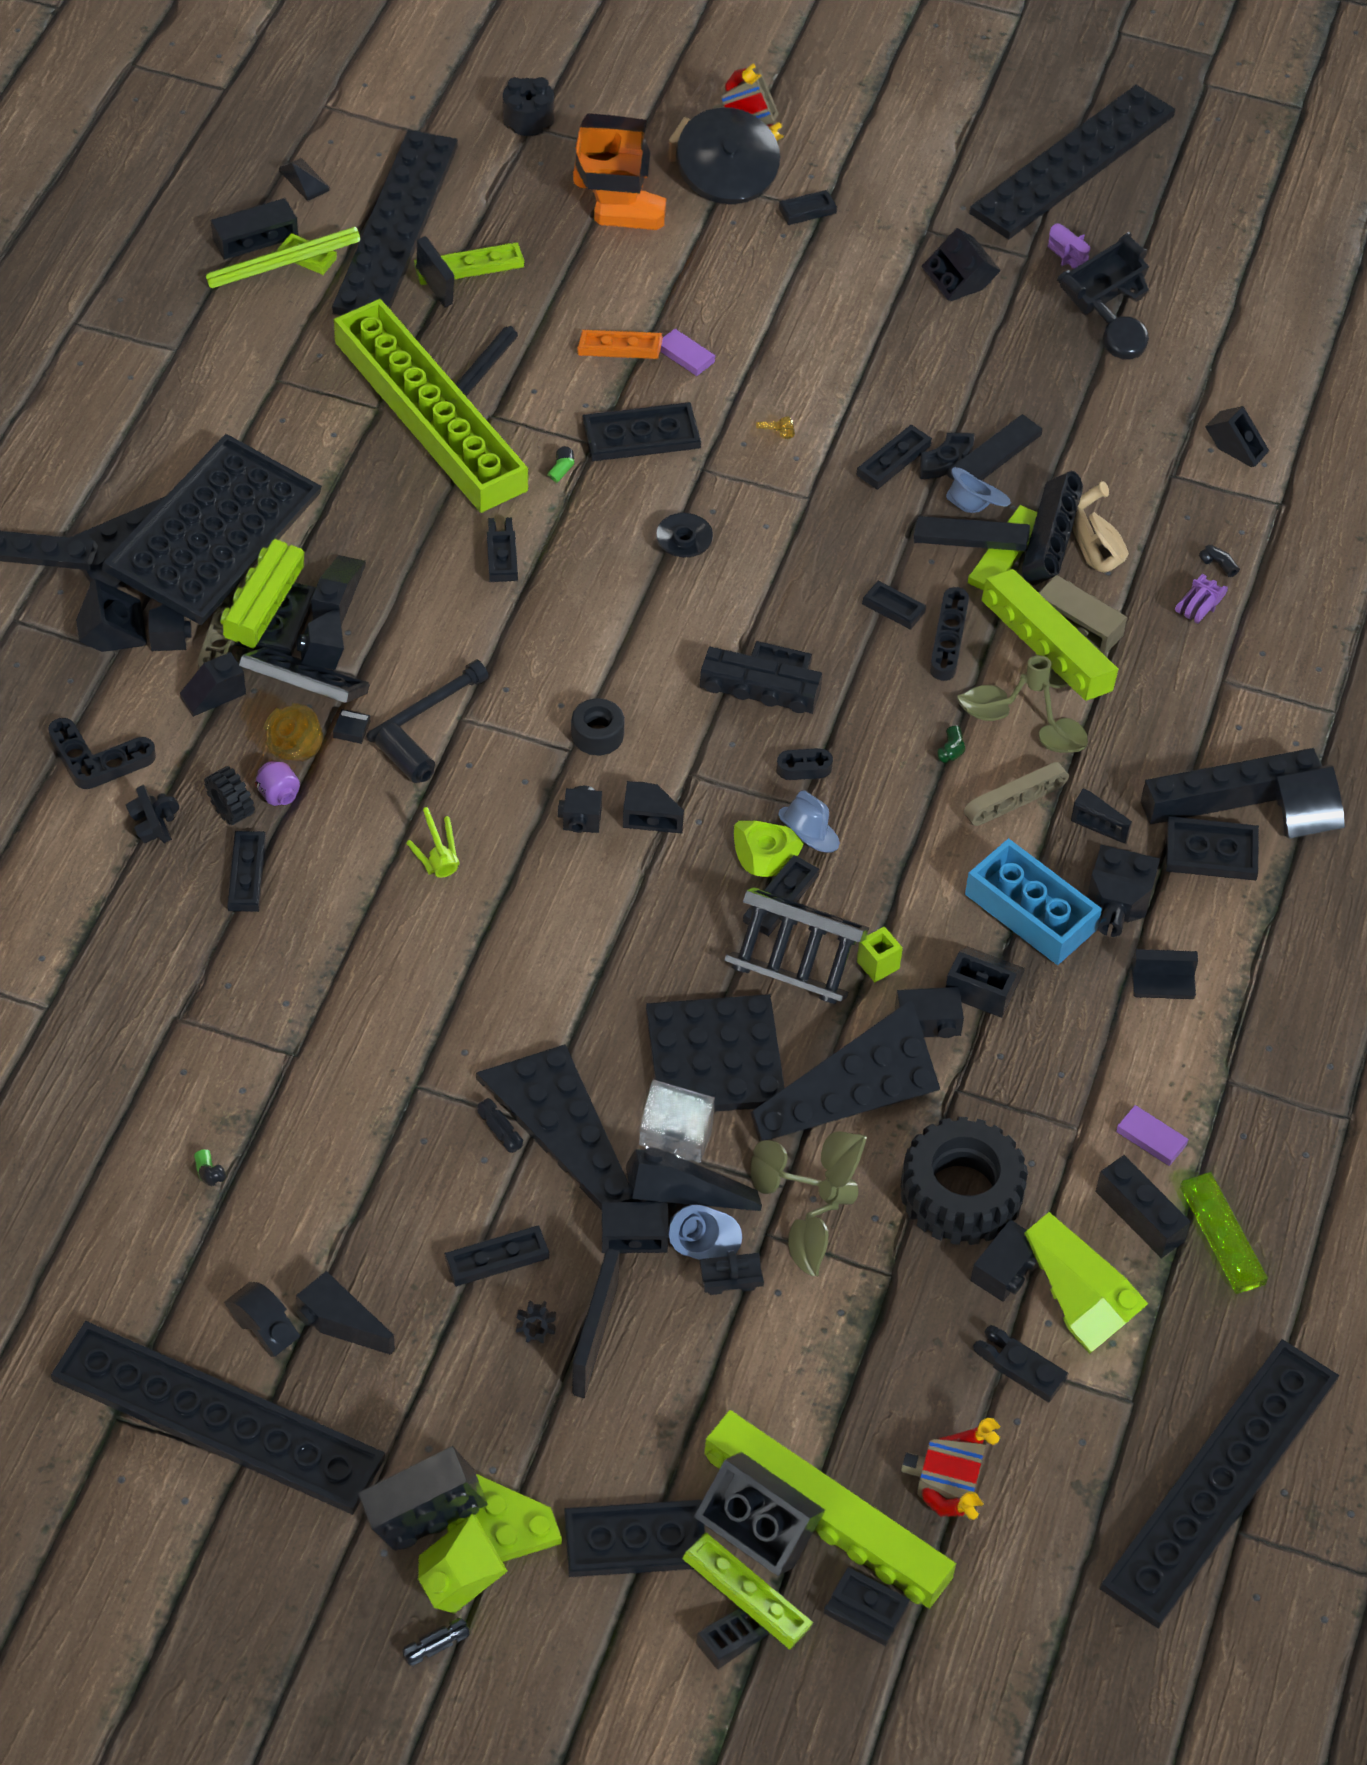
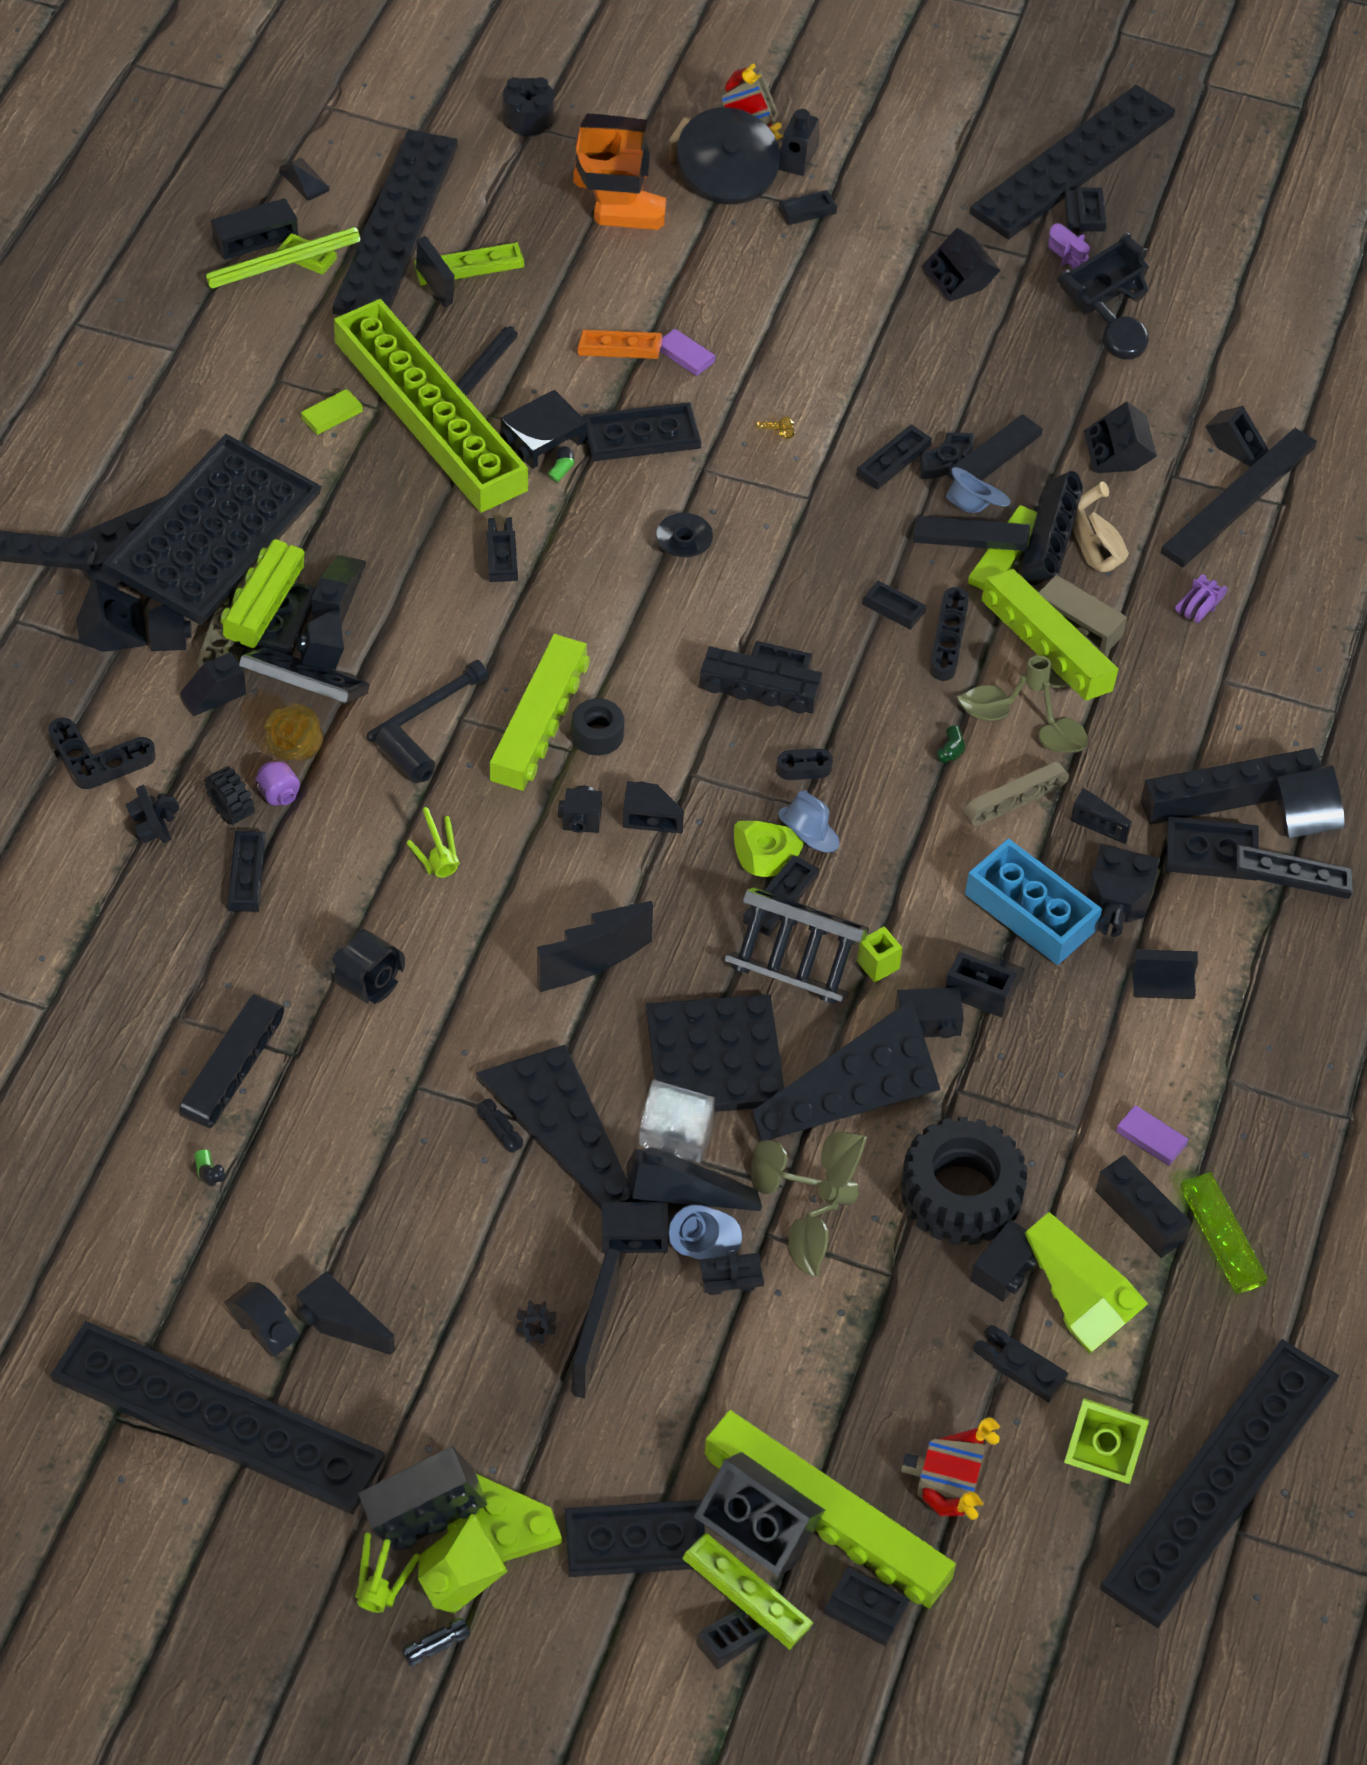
(231, 1061): none -> black beam
(331, 411): none -> lime tile
(351, 726): black tile -> none
(368, 967): none -> black brick
(374, 1593): none -> lime plant
(496, 1255): black plate -> none
(539, 712): none -> lime brick
(542, 426): none -> black panel
(595, 947): none -> black slope
(801, 130): none -> black torso
(1085, 209): none -> black plate
(1106, 1441): none -> lime slope
(1120, 440): none -> black slope
(1222, 557): black arm -> none
(1238, 497): none -> black tile
(1292, 871): none -> black tile

